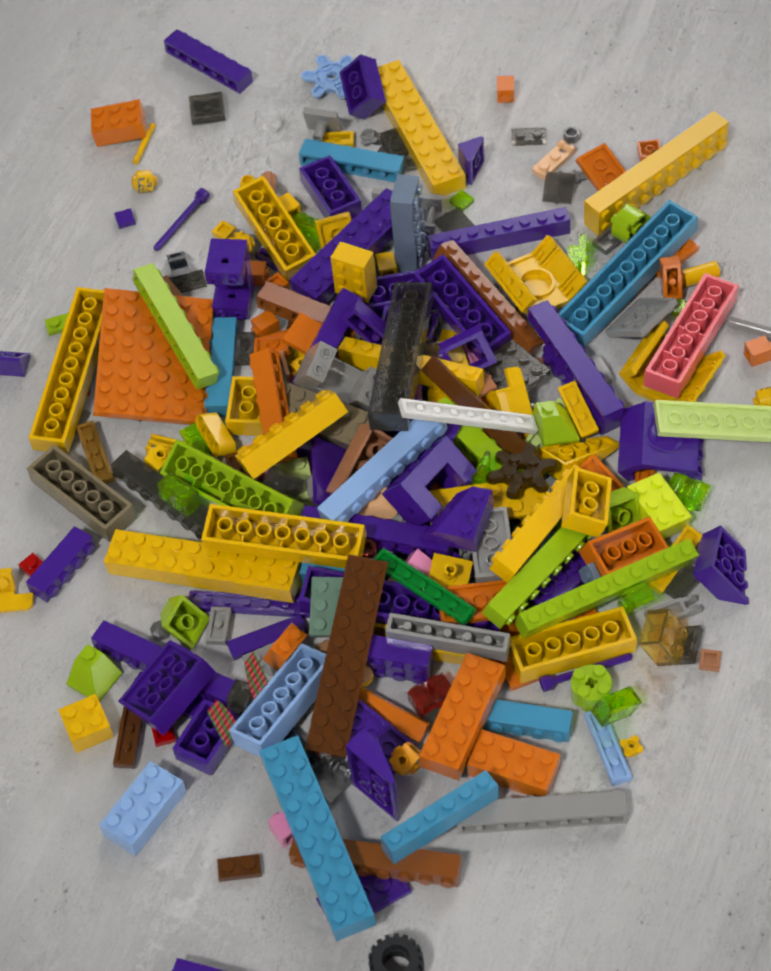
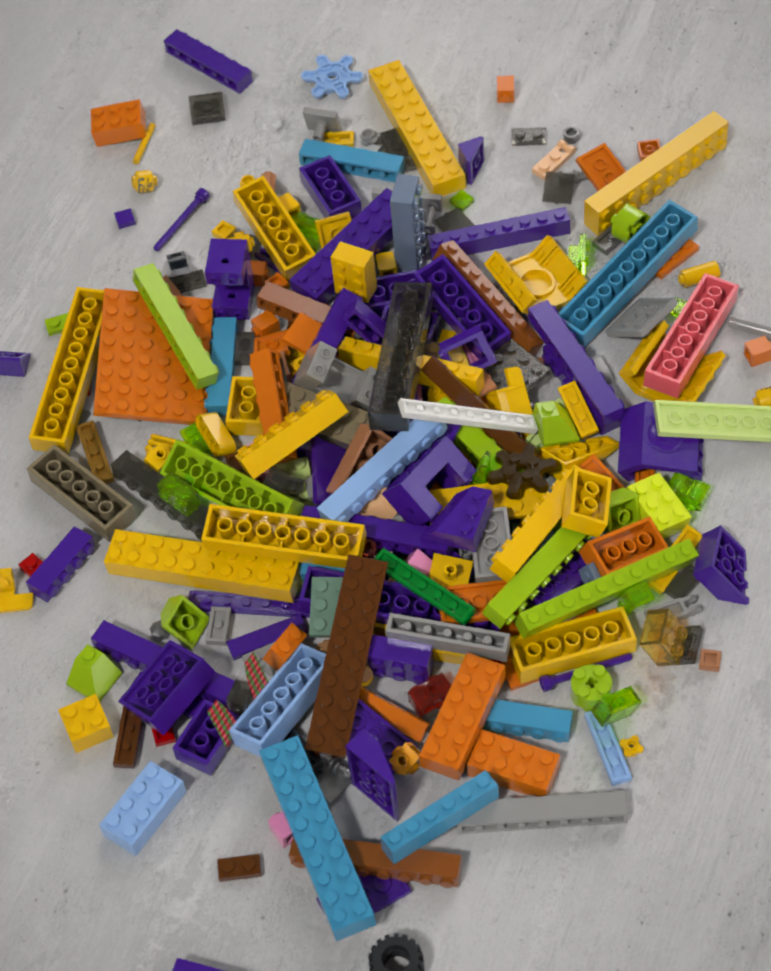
(362, 86): dark purple brick -> none
(670, 277): orange brick -> none

